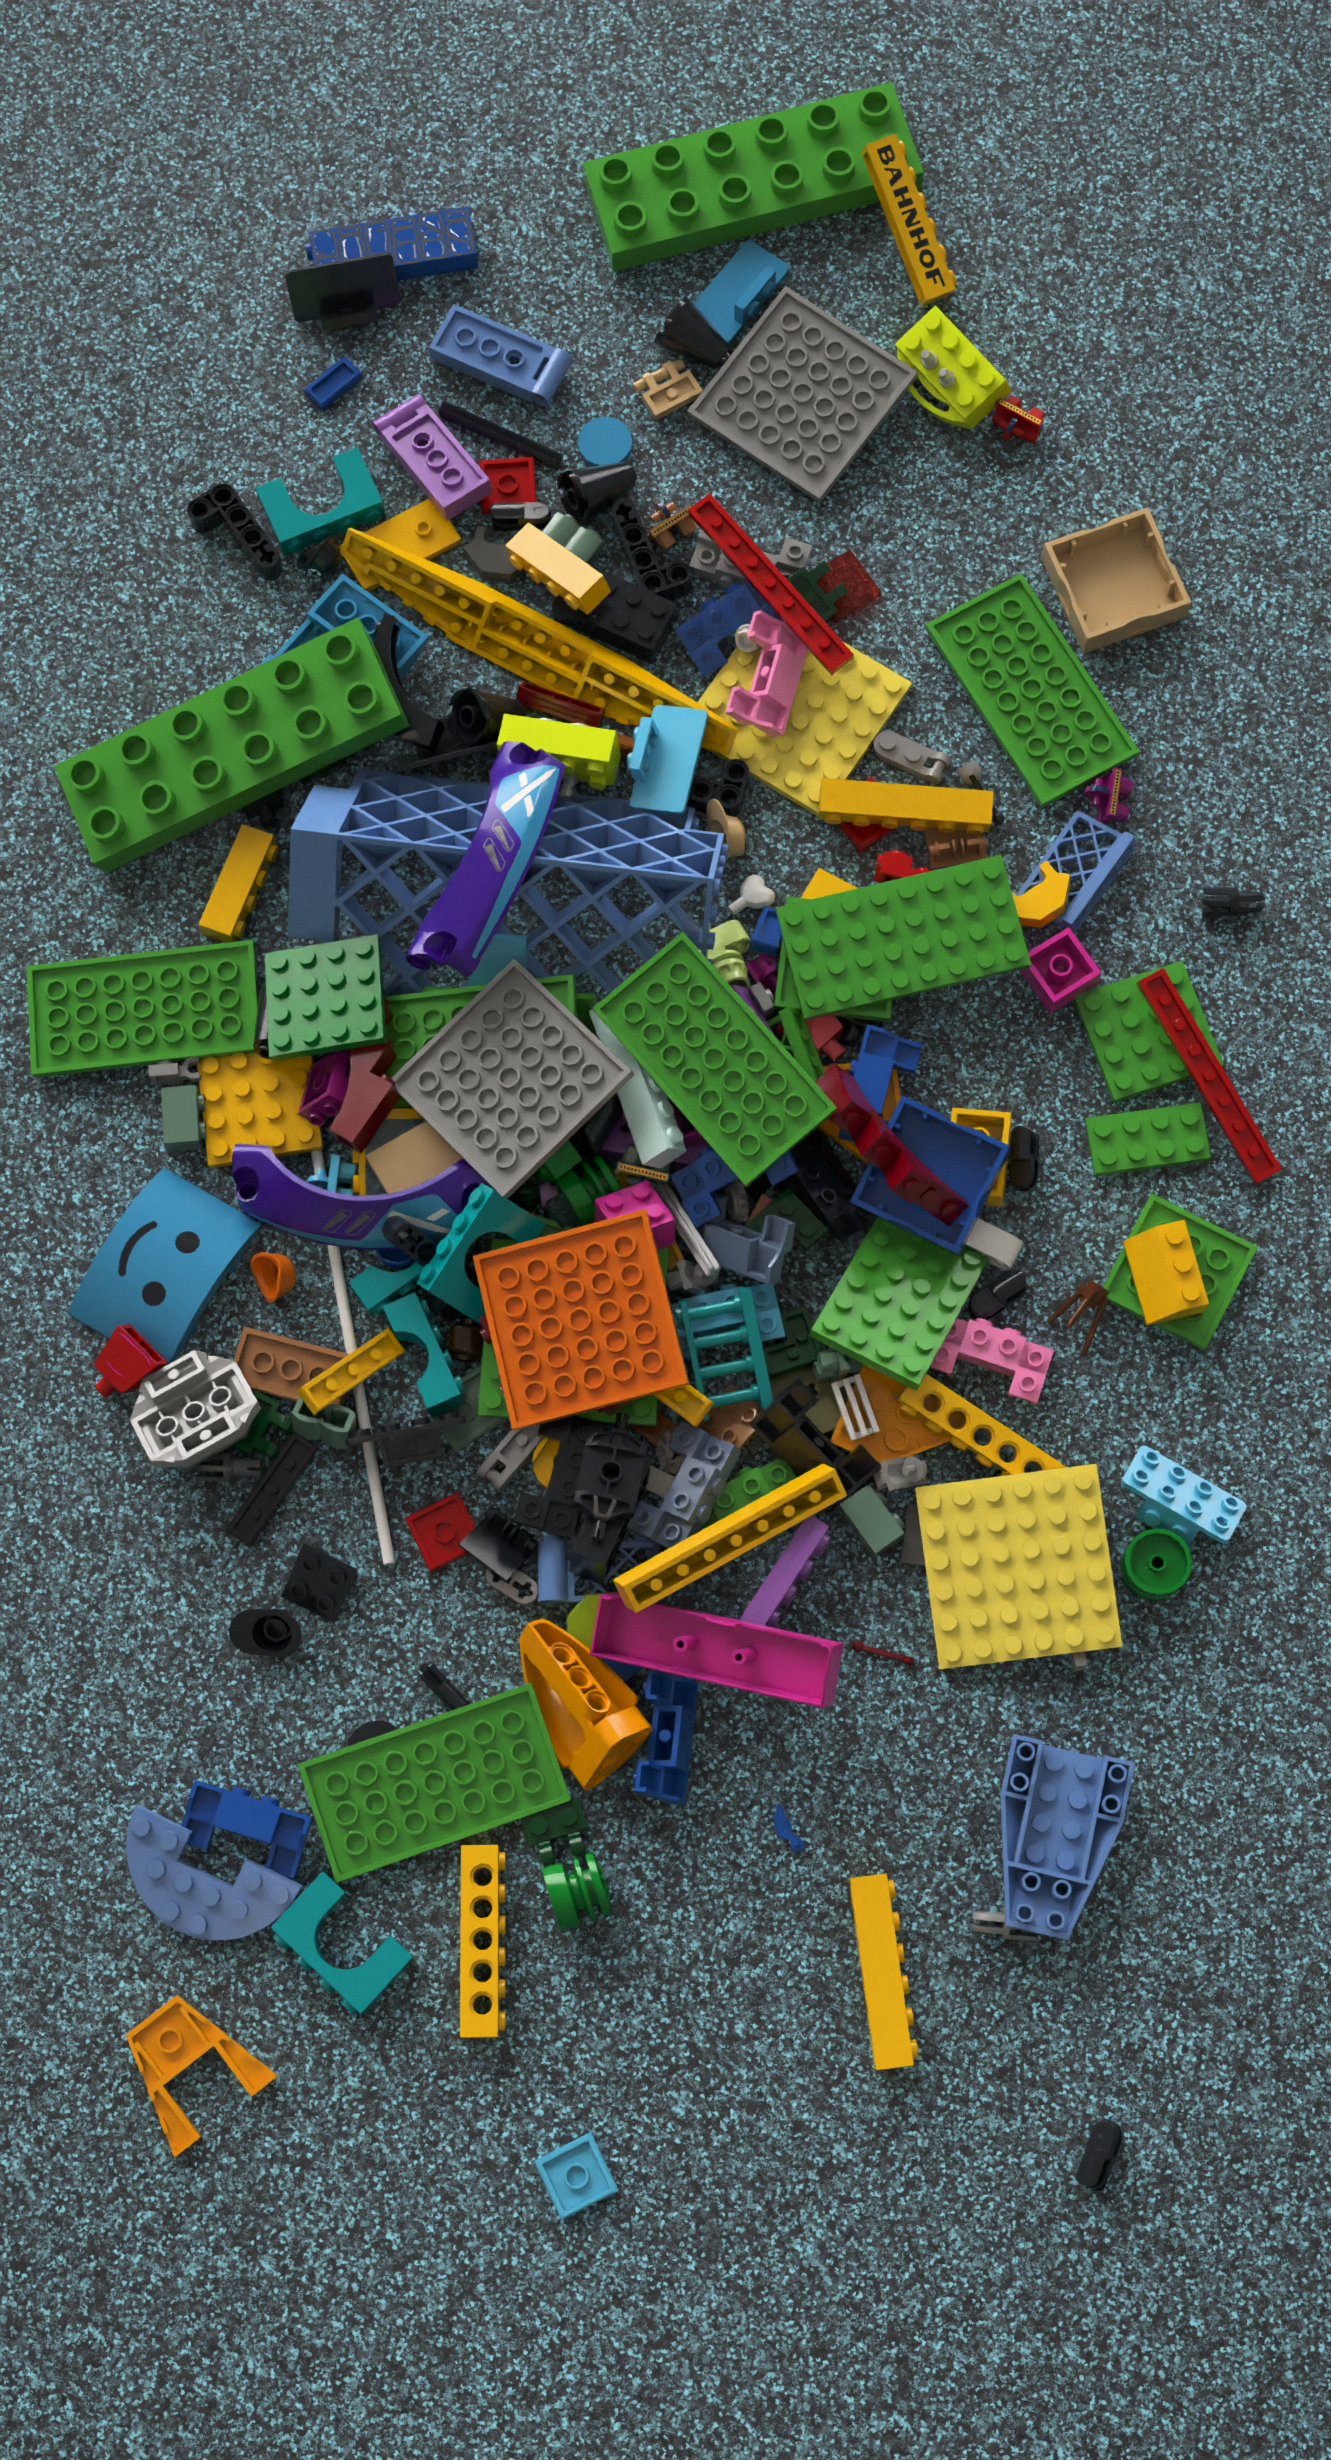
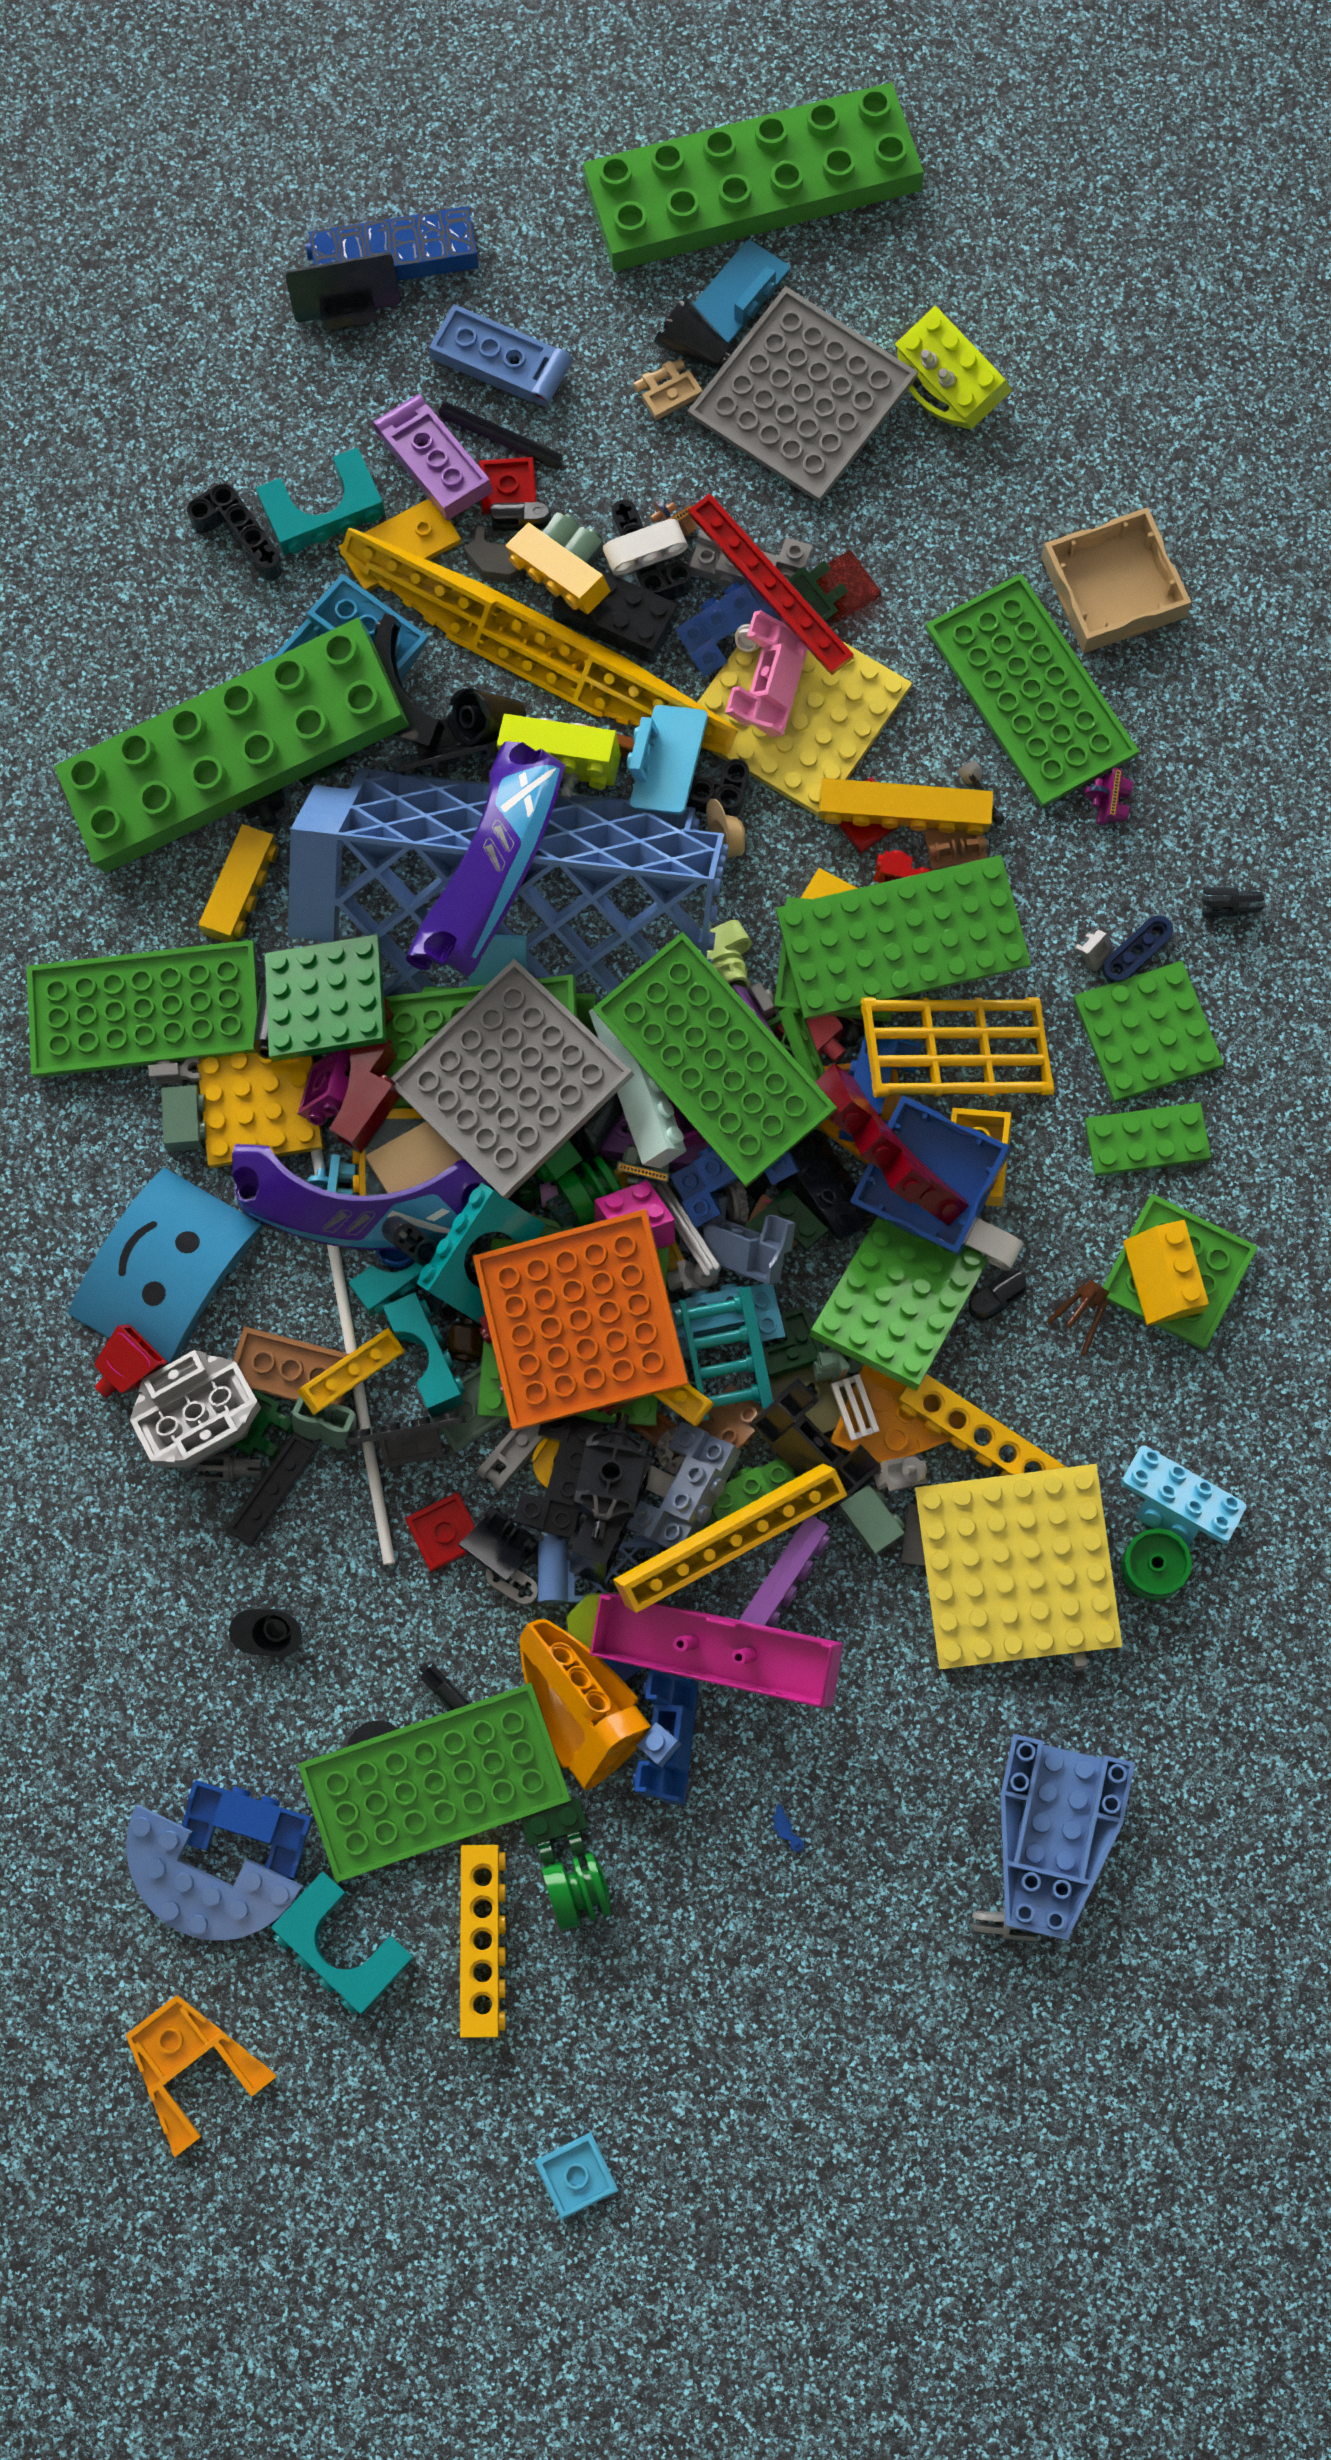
(273, 1274): orange helmet -> none
(319, 1582): black hinge -> none
(321, 558): black helmet -> none
(333, 383): blue tile -> none
(559, 705): dark red piece -> none
(594, 489): black cone -> none
(604, 442): dark azure tile -> none
(645, 547): none -> white beam
(658, 1744): none -> medium blue plate
(753, 895): white rock -> none
(764, 970): magenta hips -> none
(767, 933): blue tile -> none
(858, 1646): dark red hinge -> none
(881, 1972): yellow brick -> none
(908, 219): yellow brick -> none
(910, 756): light grey plate -> none
(934, 1061): none -> yellow door
(998, 1351): bright pink bracket -> none
(1016, 420): red hips -> none
(1024, 1158): black arm -> none
(1044, 900): yellow piece -> none
(1060, 970): dark pink brick -> none
(1095, 949): none -> light grey tile
(1099, 878): medium blue fence -> none
(1099, 2155): black arm -> none
(1142, 939): none -> dark blue plate
(1209, 1076): red plate -> none

